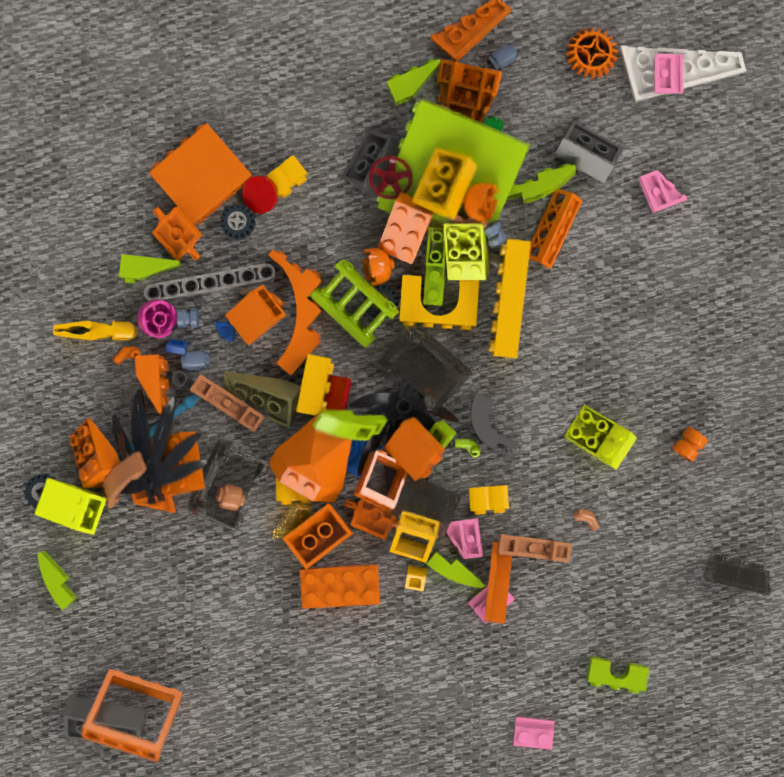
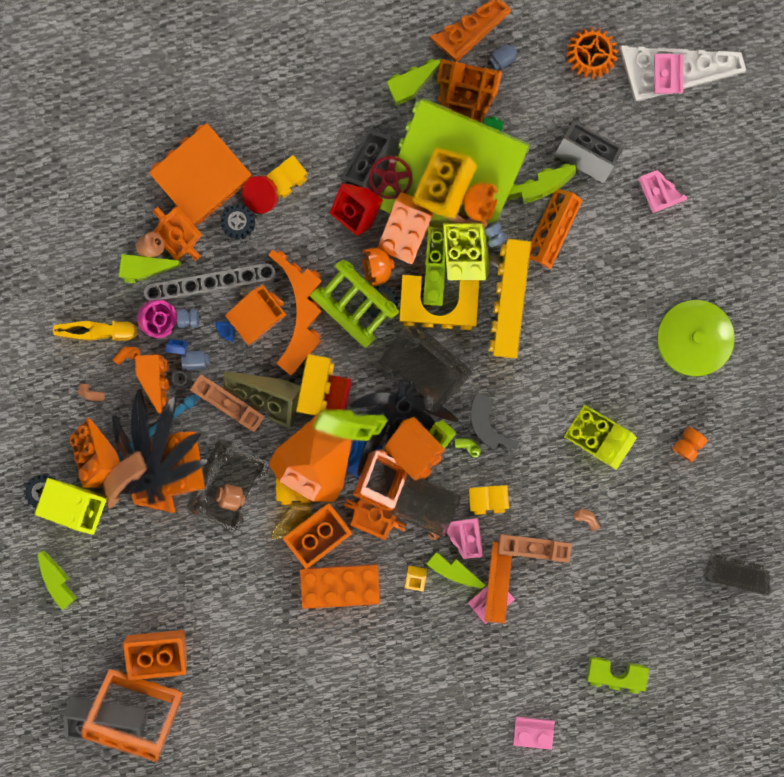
(90, 395): none -> nougat arm
(150, 245): none -> nougat head
(155, 655): none -> orange slope
(356, 208): none -> red slope
(408, 524): yellow window -> none
(695, 338): none -> lime dish

